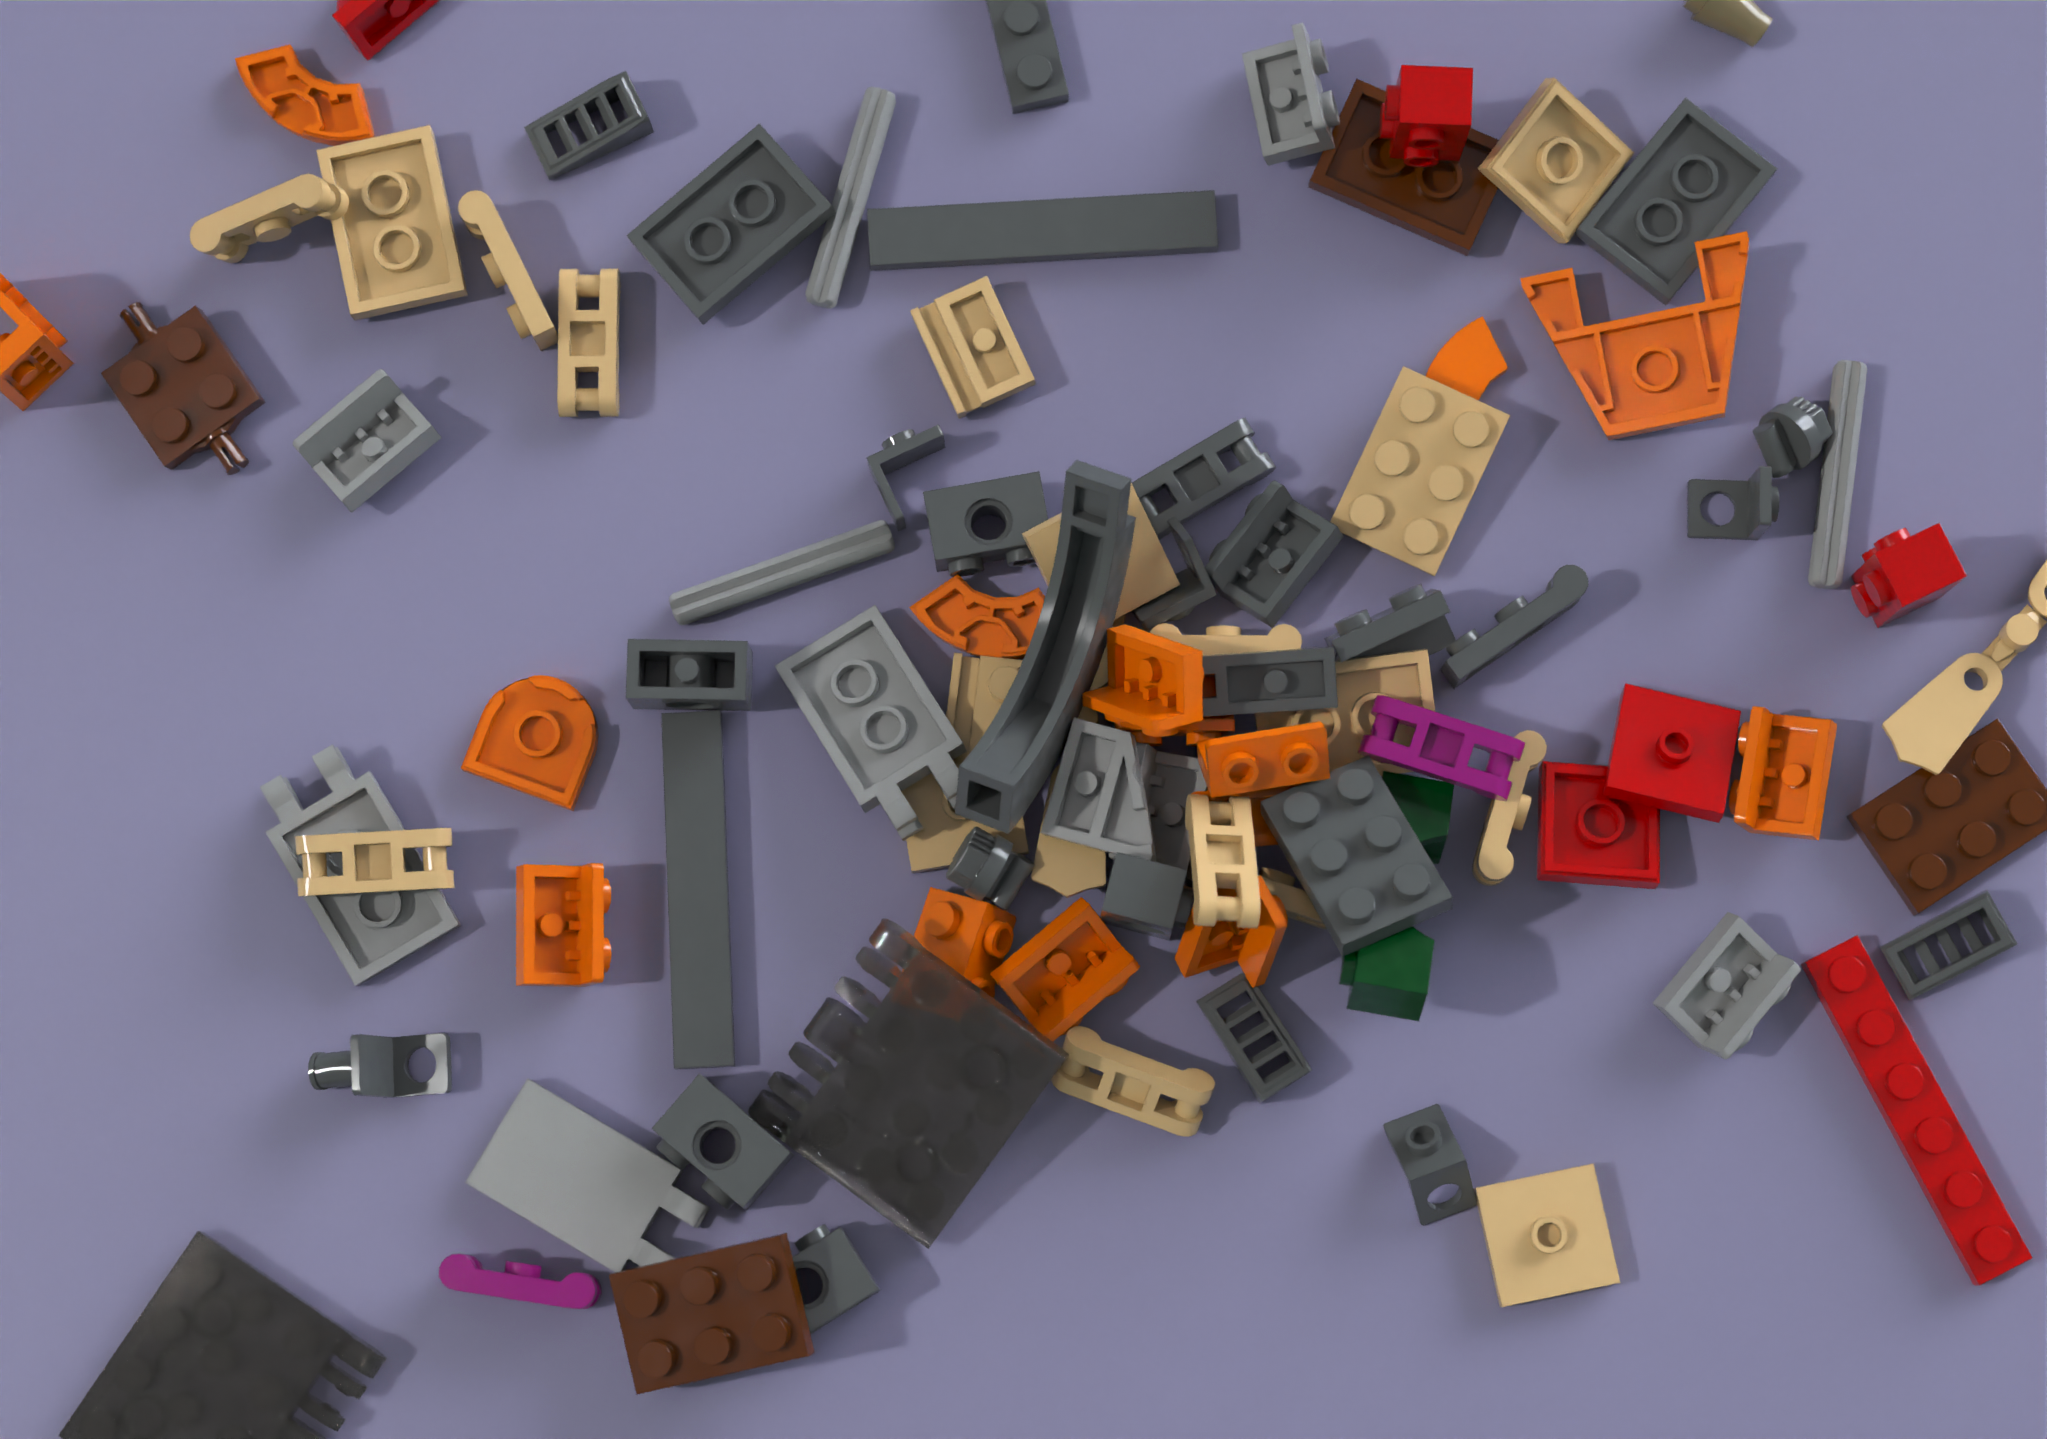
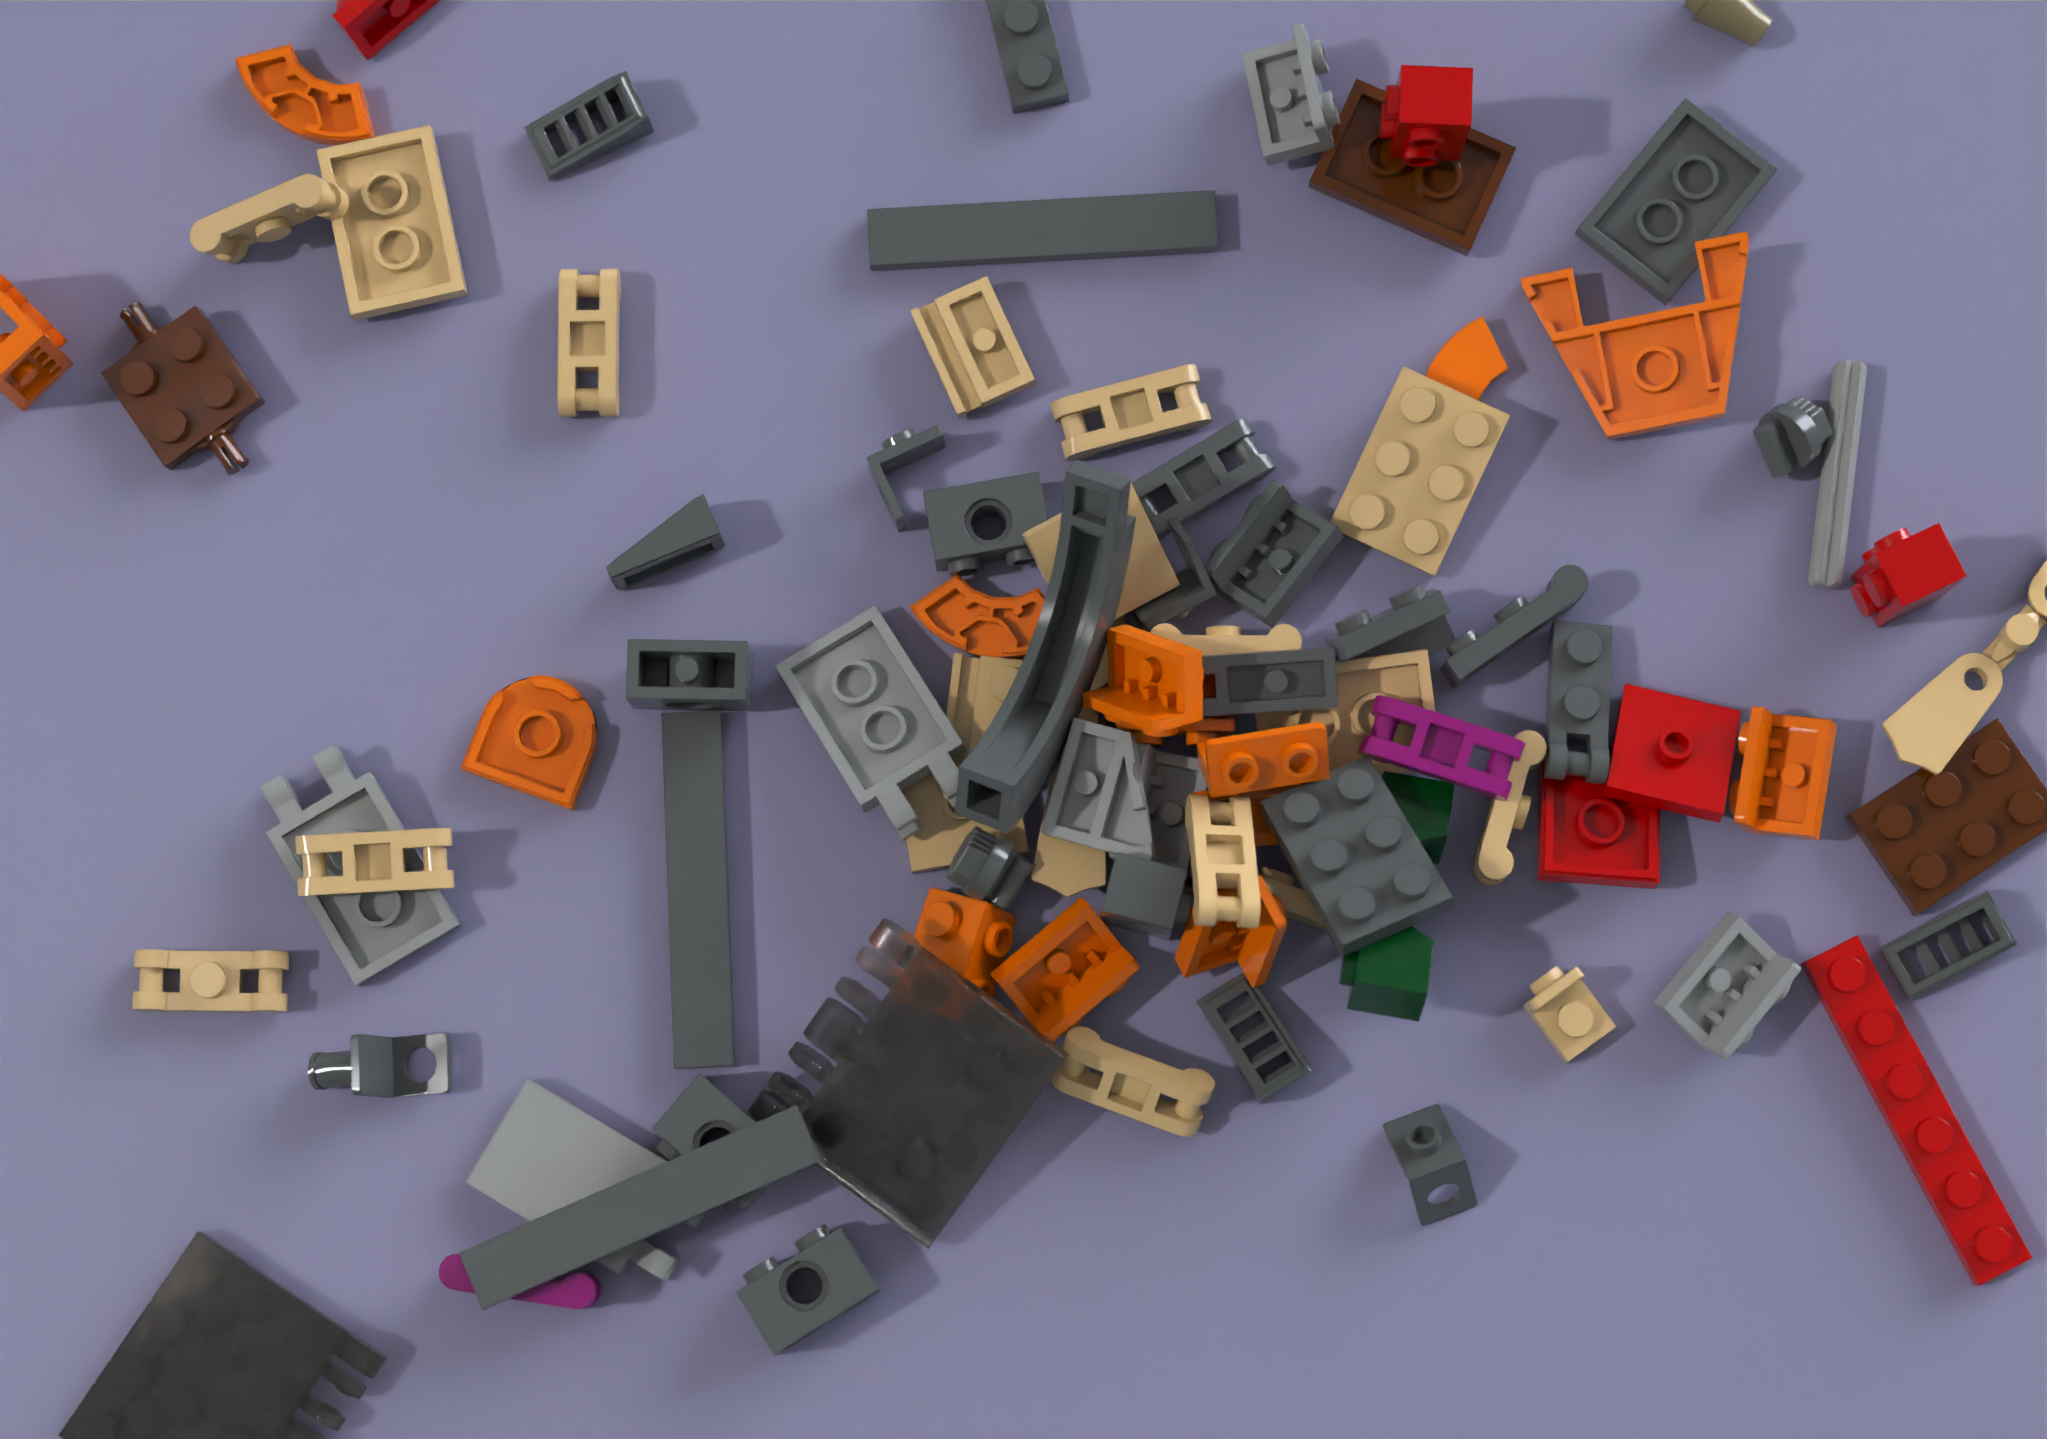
(211, 981): none -> tan plate
(366, 440): light grey bracket -> none
(507, 268): tan plate -> none
(561, 925): orange bracket -> none
(639, 1207): none -> dark grey tile
(675, 542): none -> dark grey slope
(711, 1313): reddish brown plate -> none
(731, 224): dark grey plate -> none
(781, 572): light grey axle -> none
(850, 197): light grey axle -> none
(1130, 411): none -> tan plate
(1546, 1235): tan plate -> none
(1556, 160): tan plate -> none
(1567, 1012): none -> tan bracket
(1578, 700): none -> dark grey plate
(1753, 502): dark grey bracket -> none

